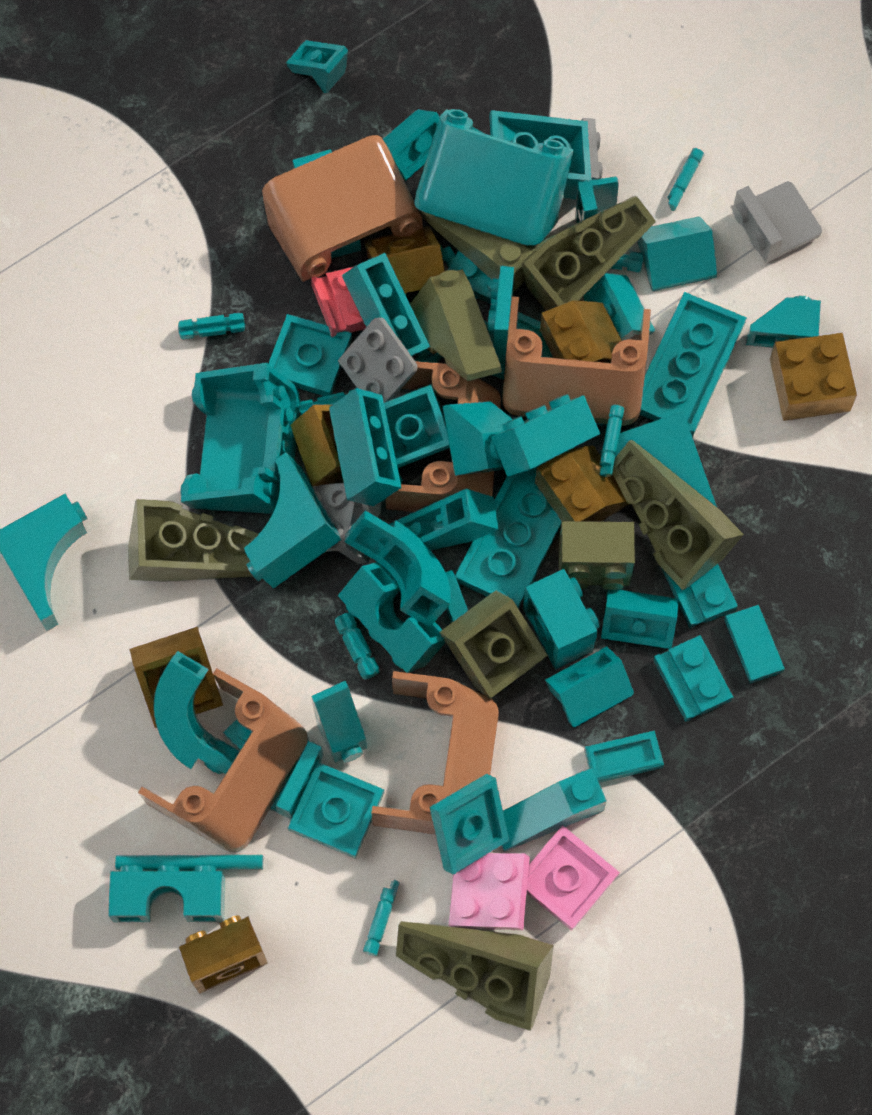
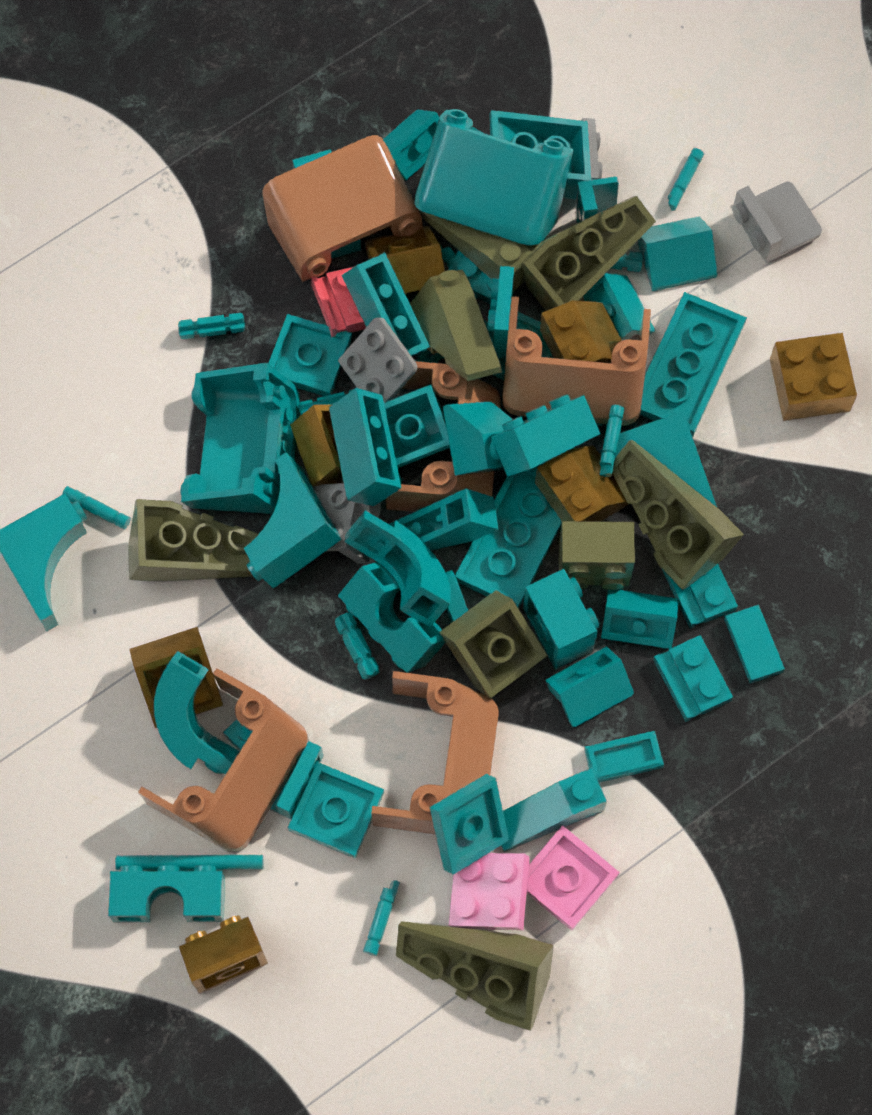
(97, 508): none -> teal wheel
(321, 61): teal slope -> none
(339, 723): teal slope -> none
(787, 320): teal slope -> none

